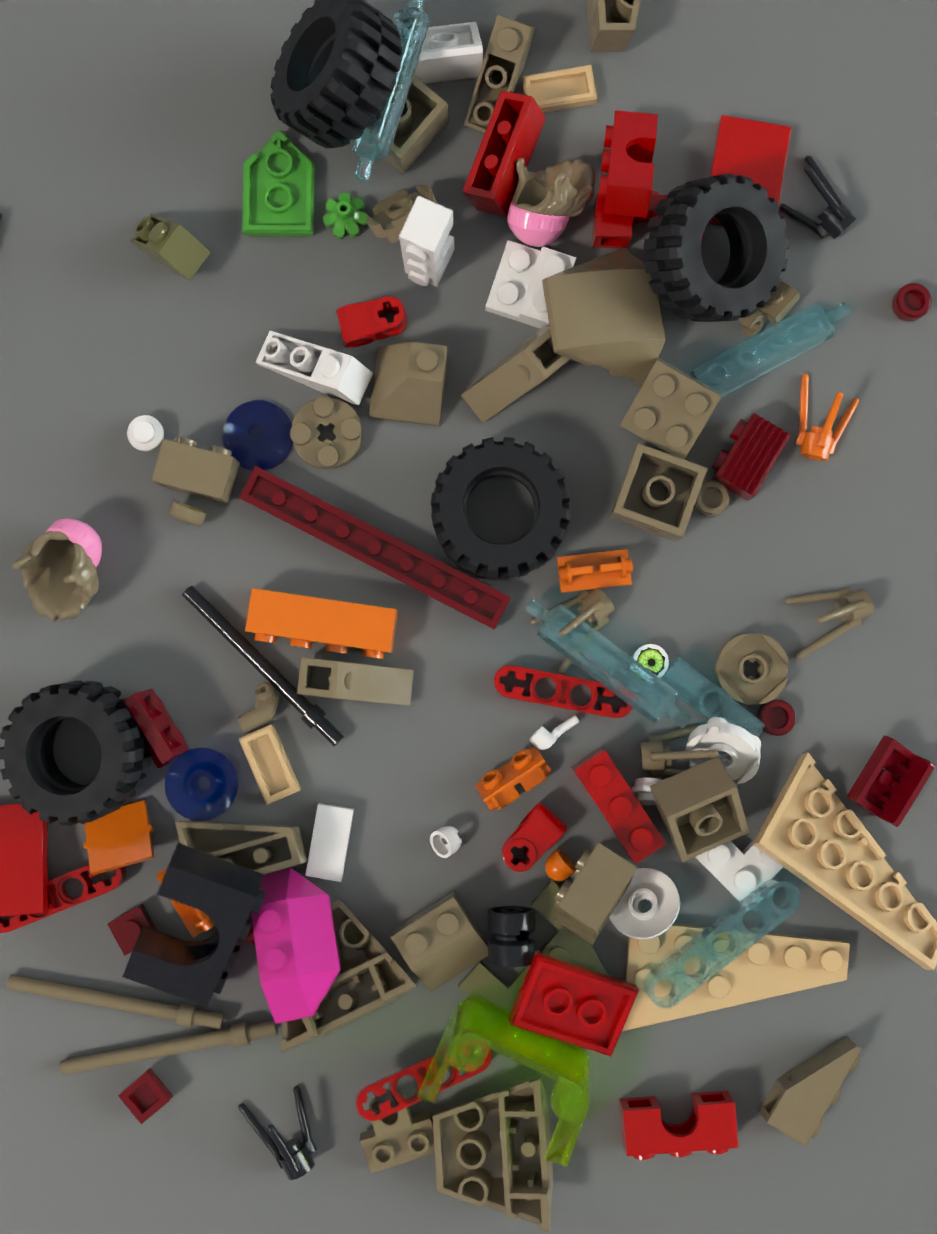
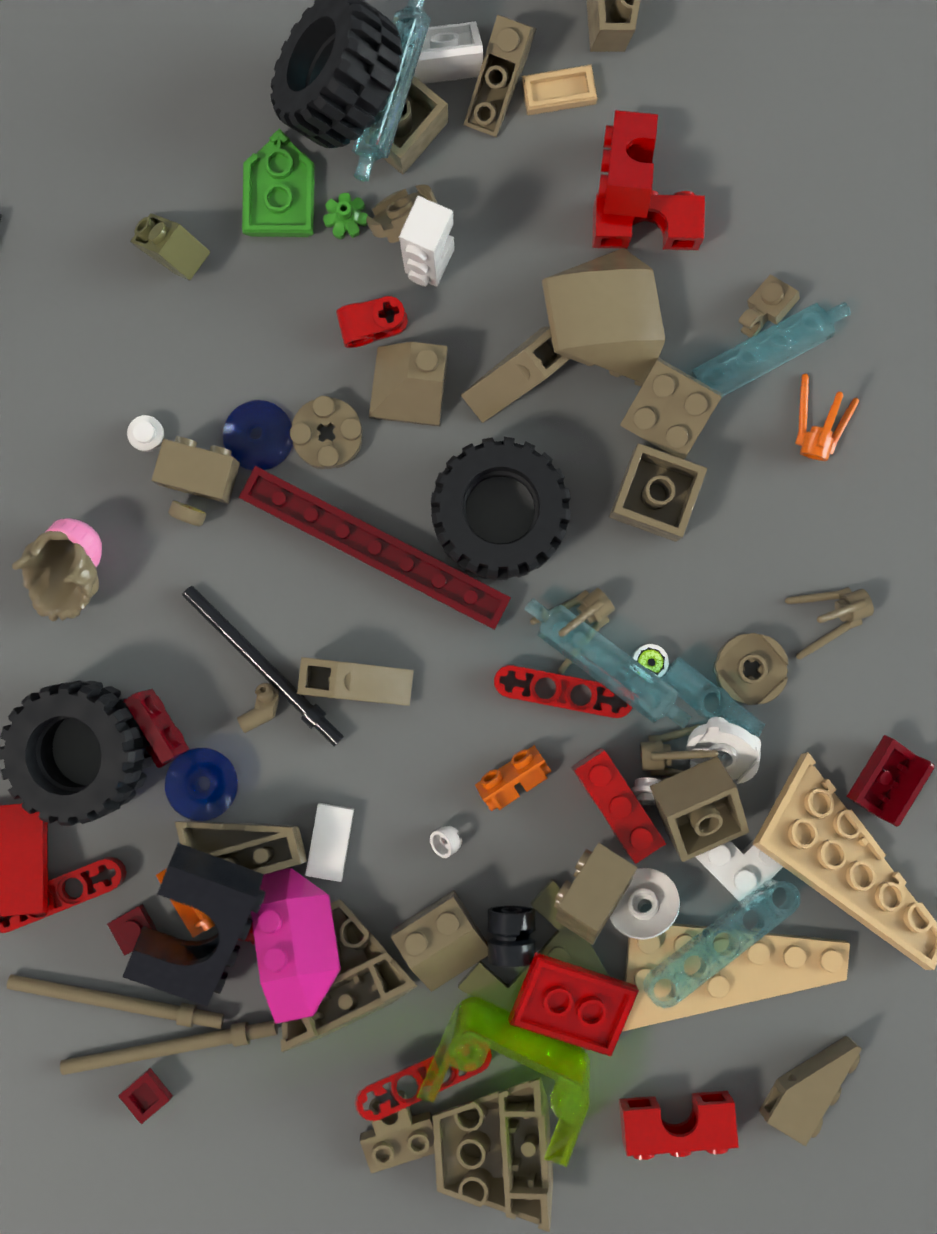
(119, 838): orange piece -> none
(269, 764): tan tile -> none
(293, 1155): black plant -> none
(315, 367): white slope -> none
(321, 621): orange brick -> none
(508, 137): red brick -> none
(518, 283): white plate -> none
(538, 832): red piece -> none
(544, 739): white hand -> none
(548, 200): dark tan hair -> none
(559, 866): orange hinge -> none
(594, 570): orange hinge -> none
(712, 499): dark tan tile -> none
(750, 456): dark red brick -> none
(752, 151): red tile -> none
(754, 240): black tyre -> none
(777, 716): dark red tile -> none
(834, 217): black plant -> none
(911, 302): dark red tile -> none

